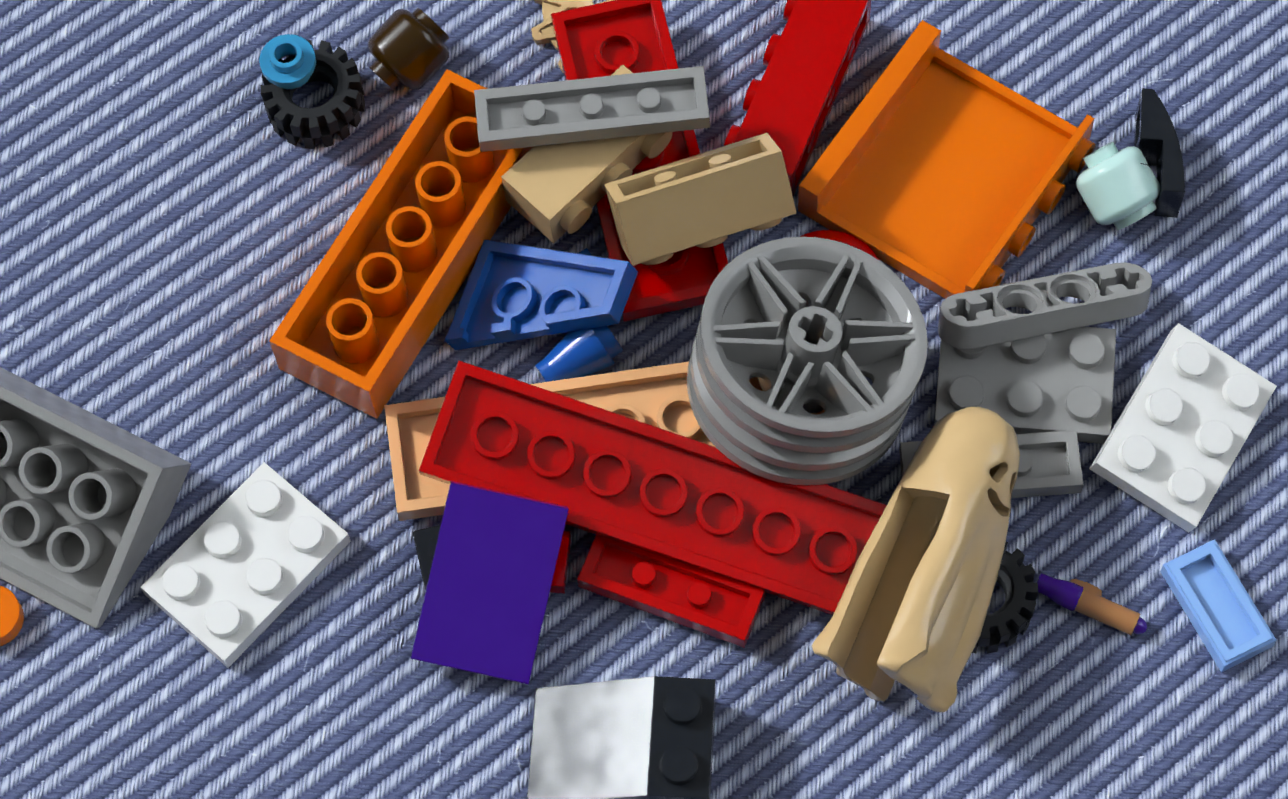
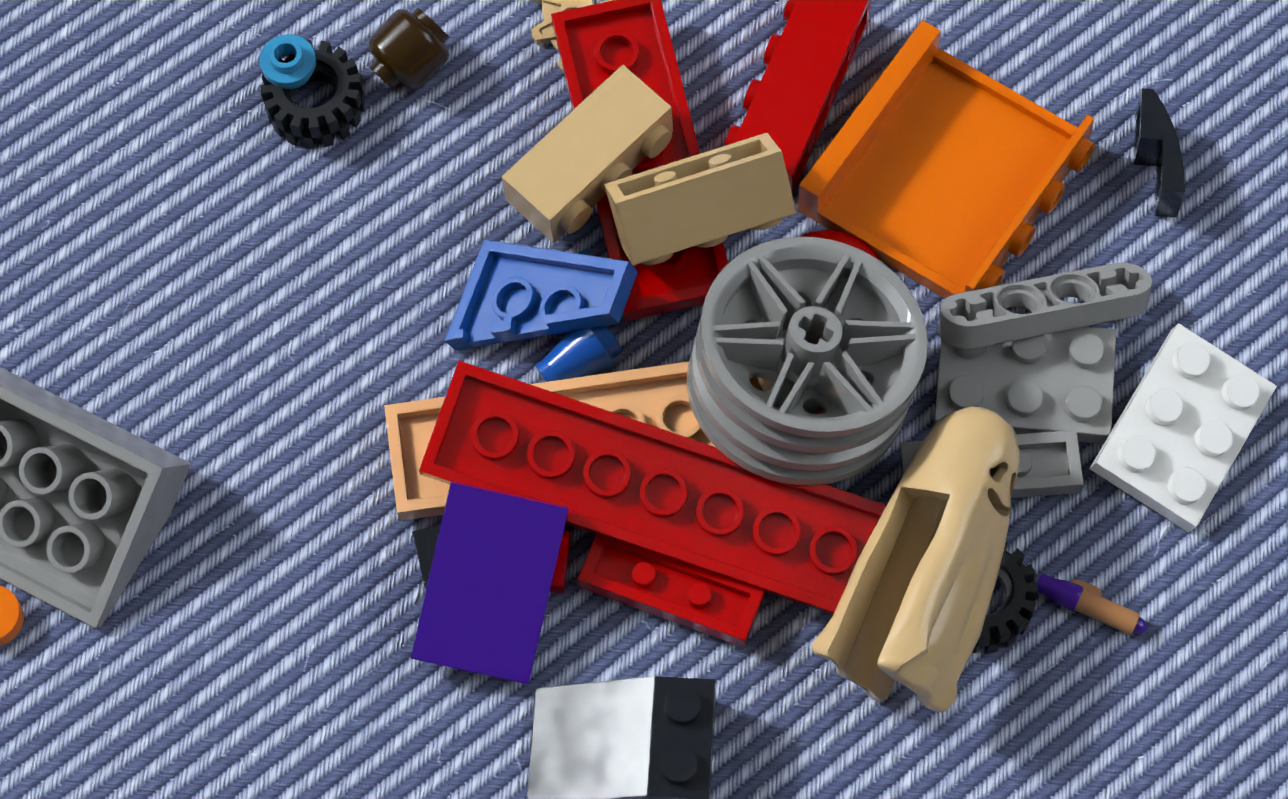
(245, 564): white plate -> none
(399, 255): orange brick -> none
(592, 108): light grey plate -> none
(1118, 185): light aqua head -> none
(1218, 605): light blue tile -> none

